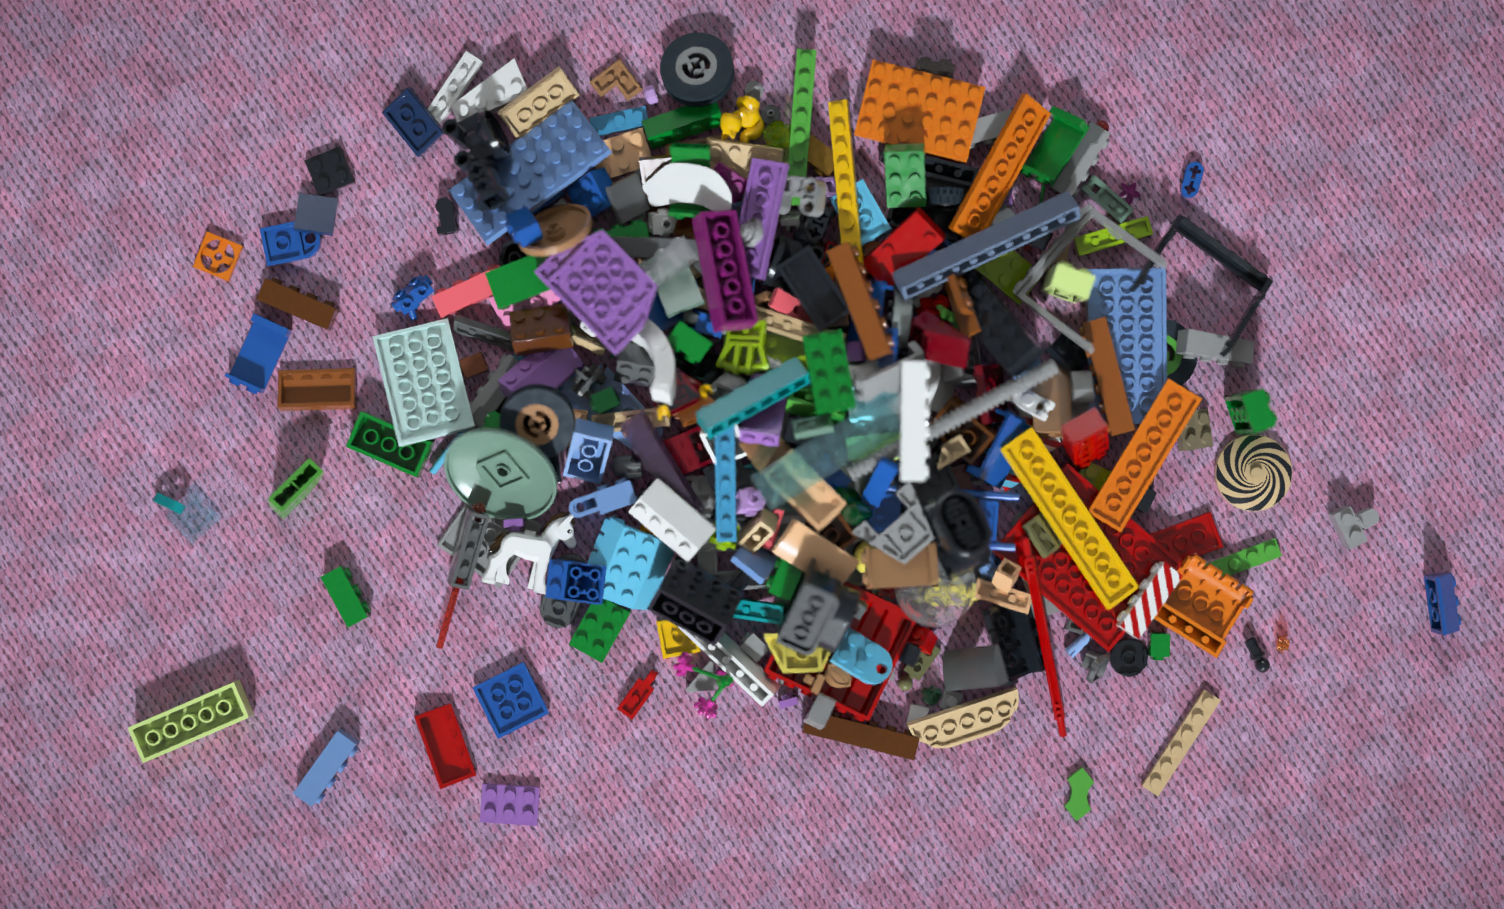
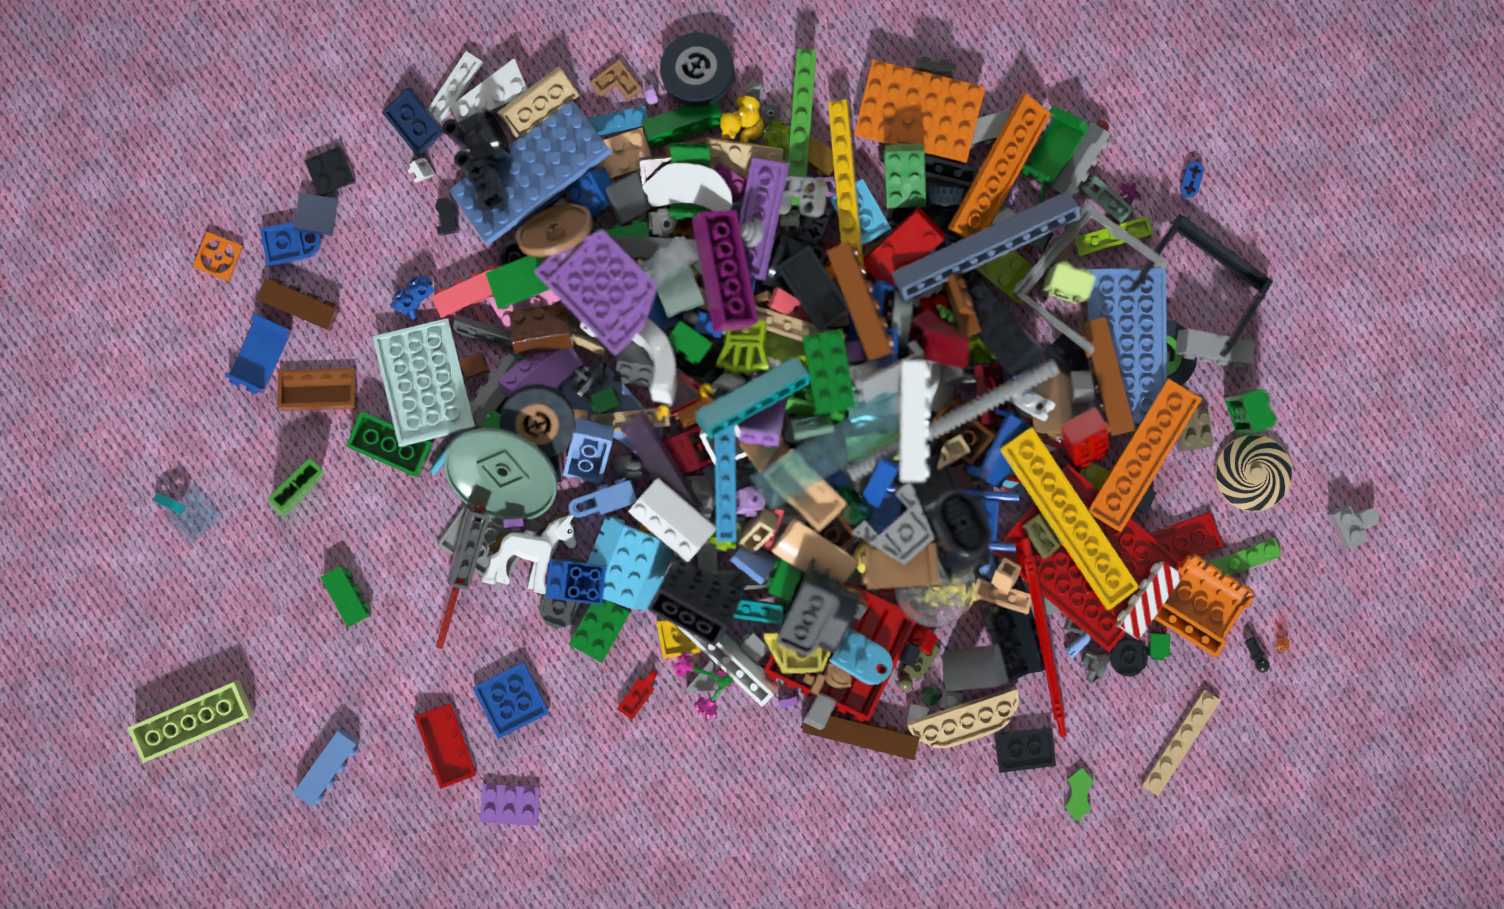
(421, 169): none -> white tile
(523, 227): blue brick -> none
(979, 351): none -> clear neon green hips
(1025, 749): none -> black plate
(1442, 603): blue slope -> none

